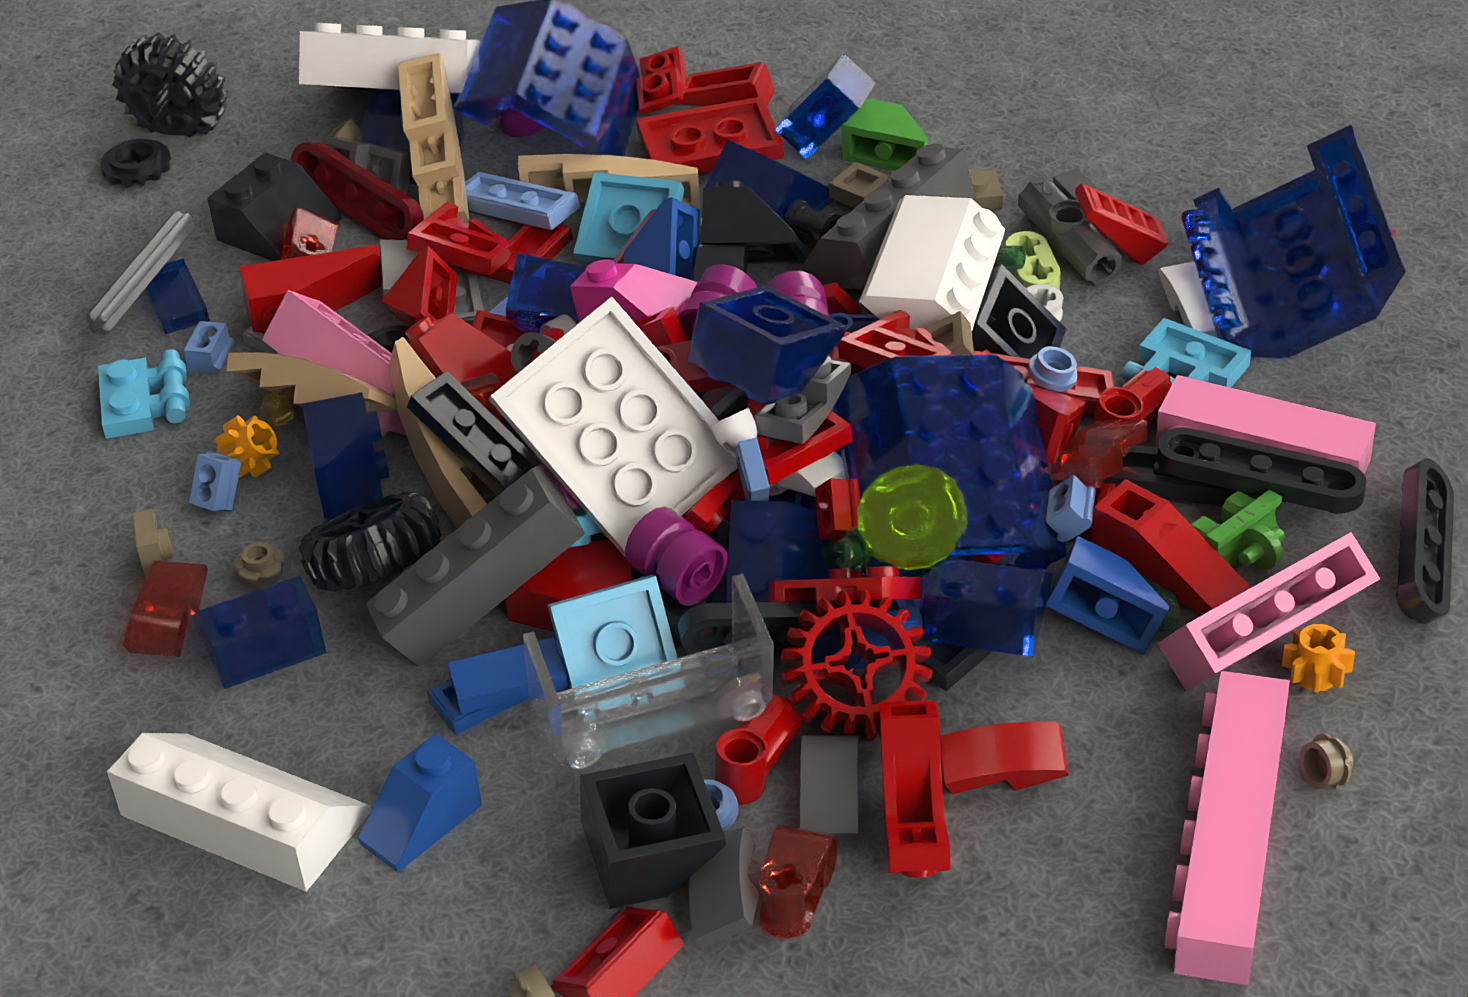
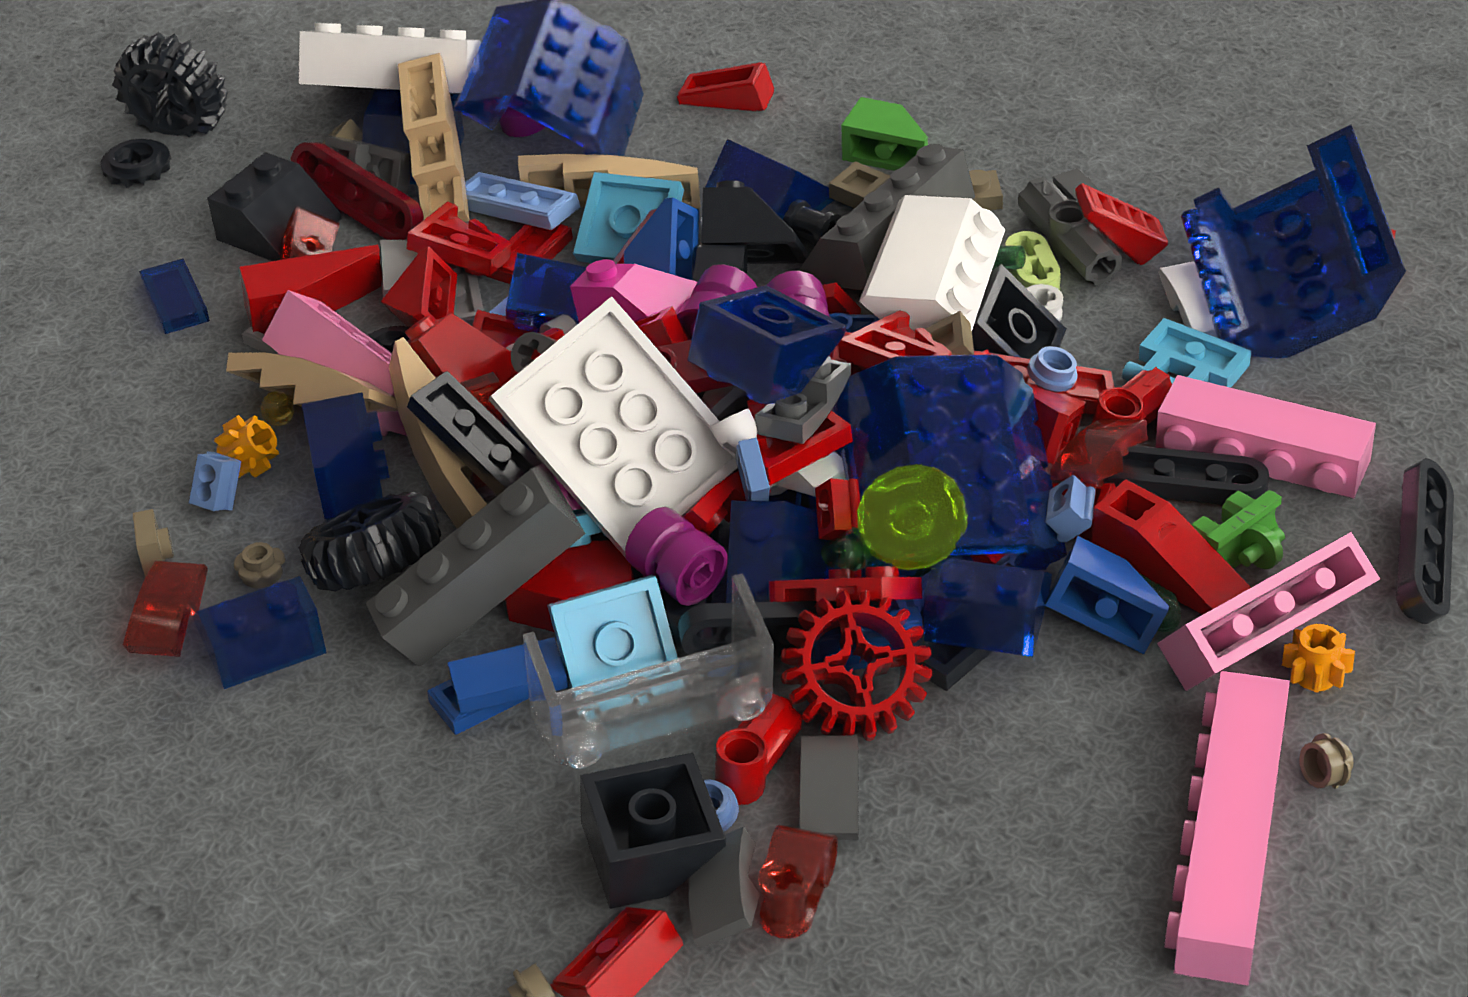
(127, 396): medium azure plate -> none
(140, 272): axle -> none
(206, 352): medium blue piece -> none
(234, 806): white slope -> none
(421, 802): blue slope -> none
(661, 80): red slope -> none
(699, 134): red plate -> none
(825, 106): clear blue brick -> none
(913, 789): red arch -> none
(1000, 752): red slope -> none
(1261, 468): black plate -> none

